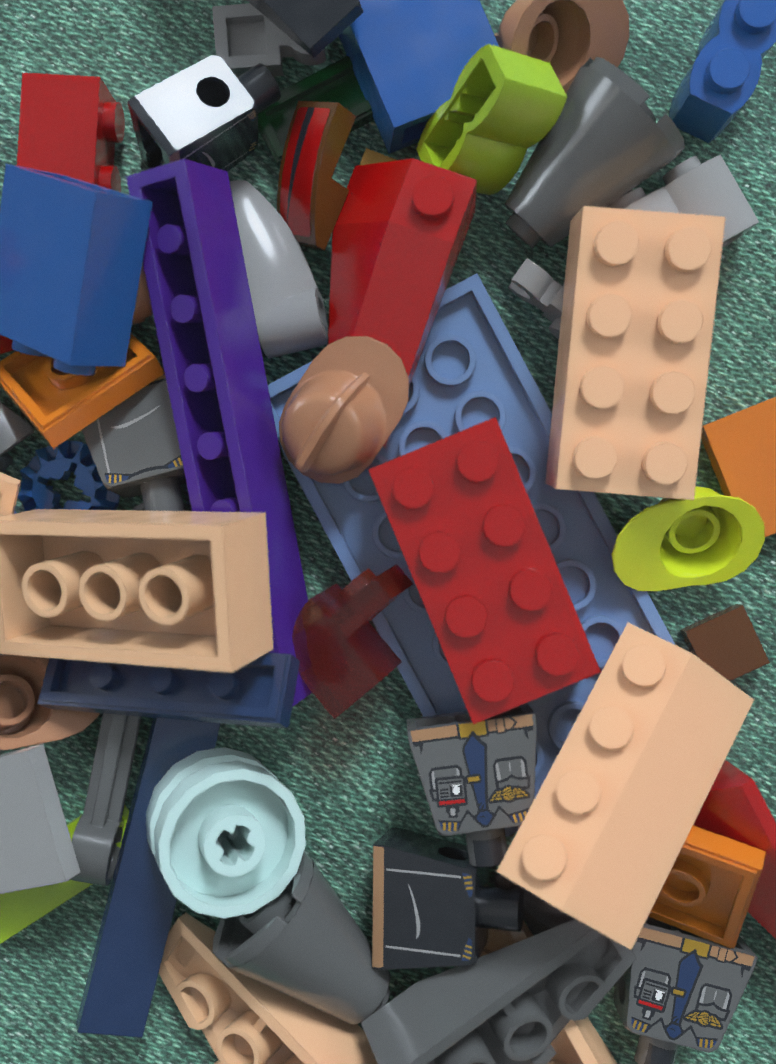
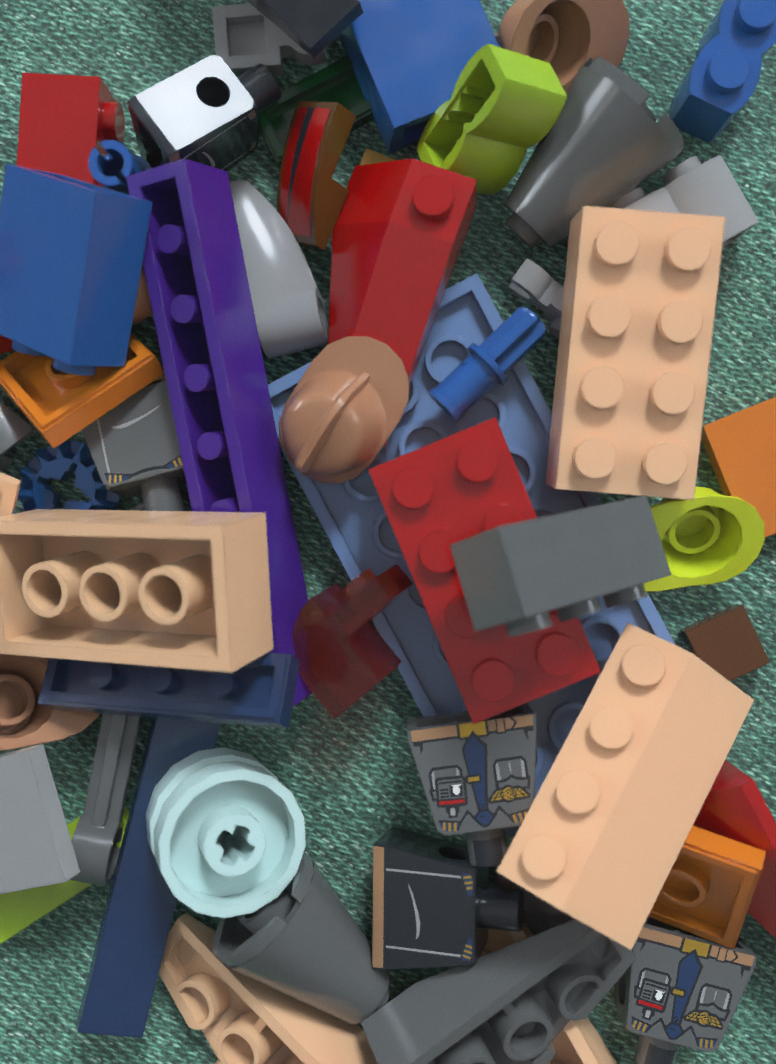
(115, 166): none -> blue axle
(488, 363): none -> blue axle
(560, 564): none -> dark grey brick

